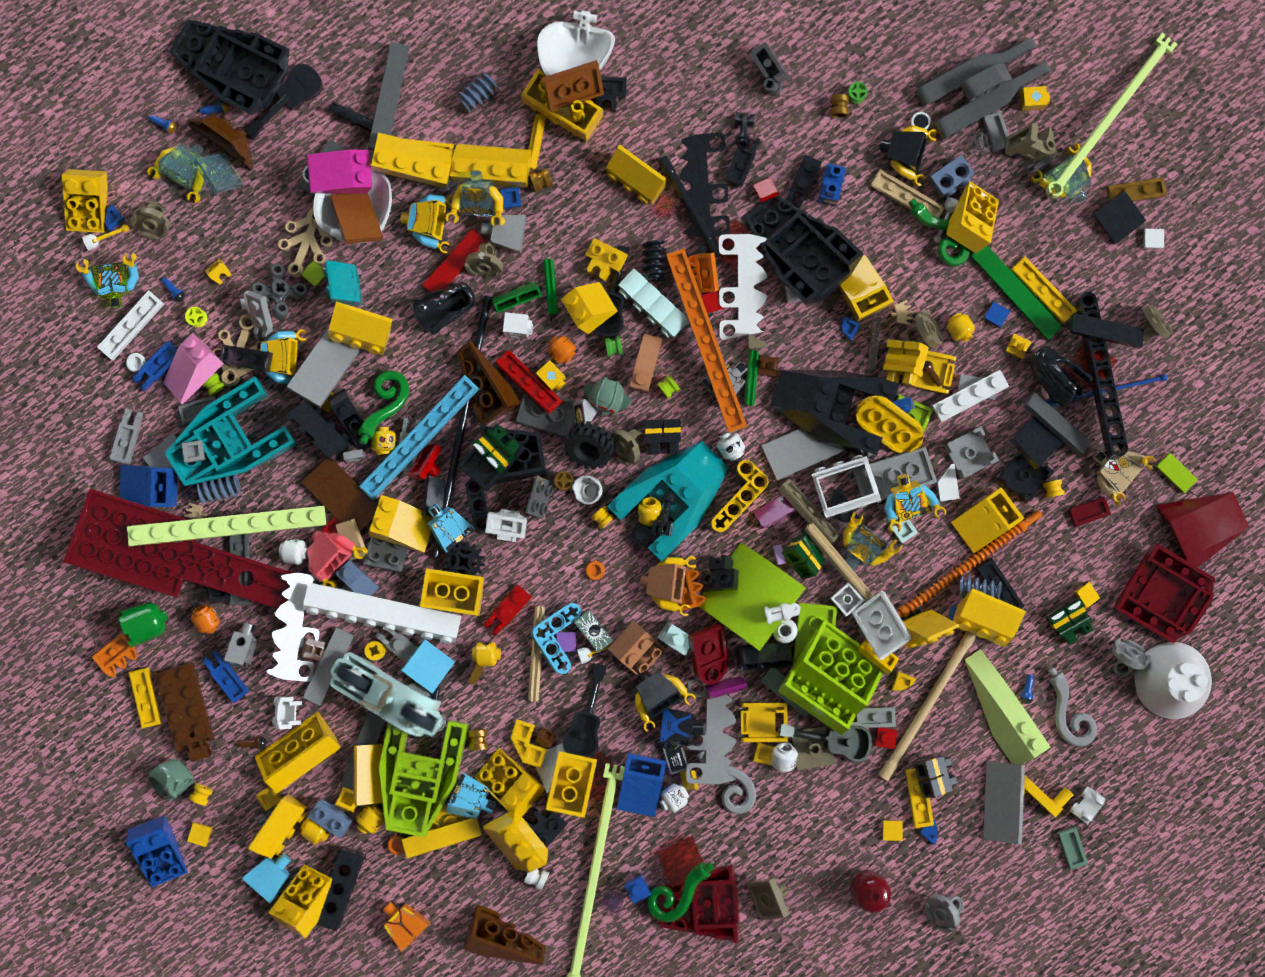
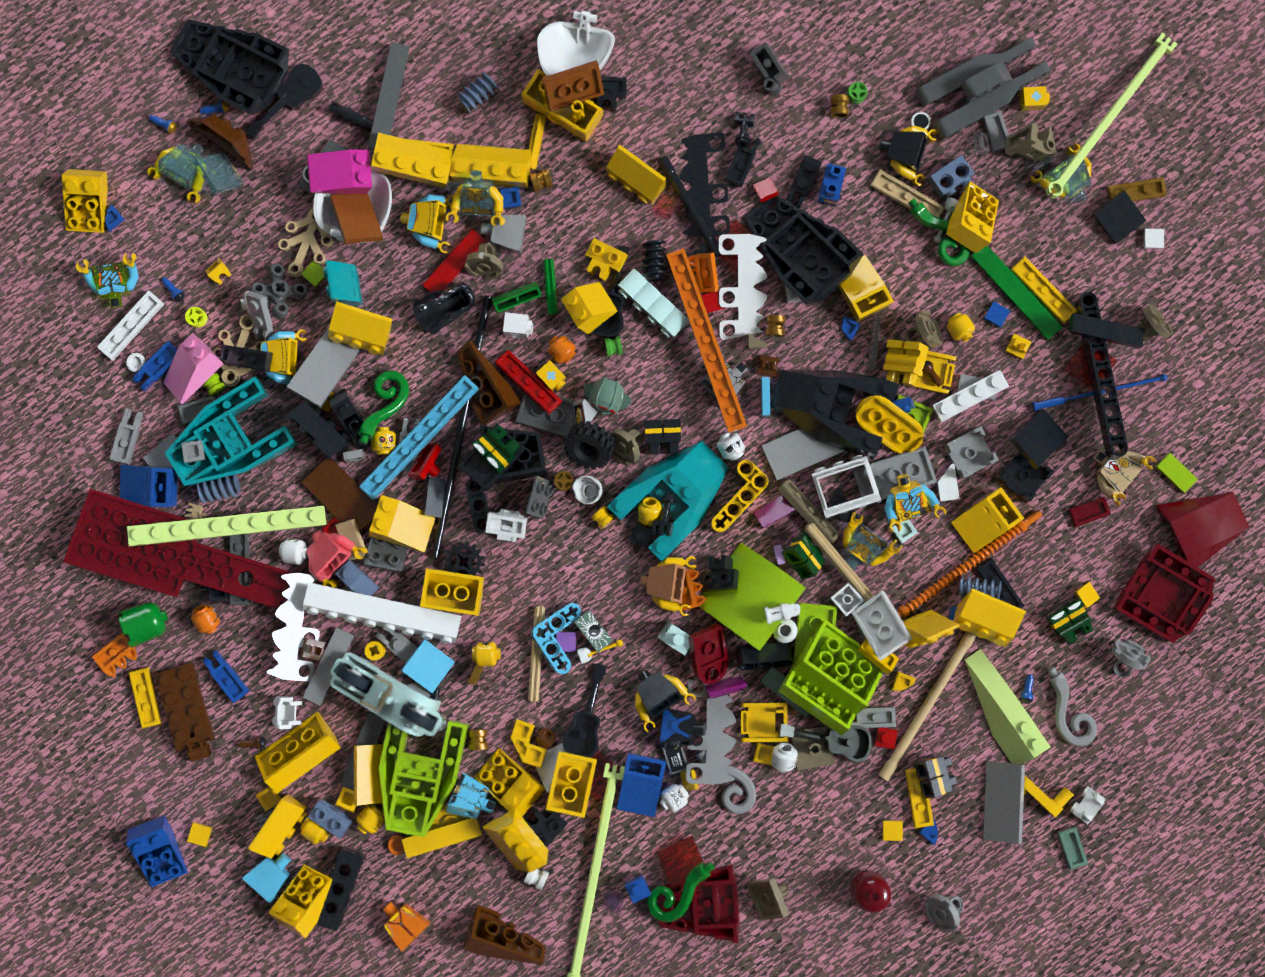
(92, 241): hinge -> none
(150, 221): dark tan tile -> none
(170, 778): sand green piece -> none
(200, 794): yellow wheel -> none
(240, 655): light grey torso -> none
(448, 526): medium azure torso -> none
(509, 608): red hinge -> none
(595, 570): orange tile -> none
(636, 648): nougat slope -> none
(645, 363): nougat slope -> none
(668, 386): lime wheel -> none
(751, 378): green axle -> none
(765, 396): none -> medium azure tile
(775, 325): none -> pearl gold wheel
(901, 313): tan piece -> none
(1053, 488): yellow wheel -> none
(1055, 380): black hair -> none
(1057, 424): dark grey tile -> none
(1174, 681): white cone -> none

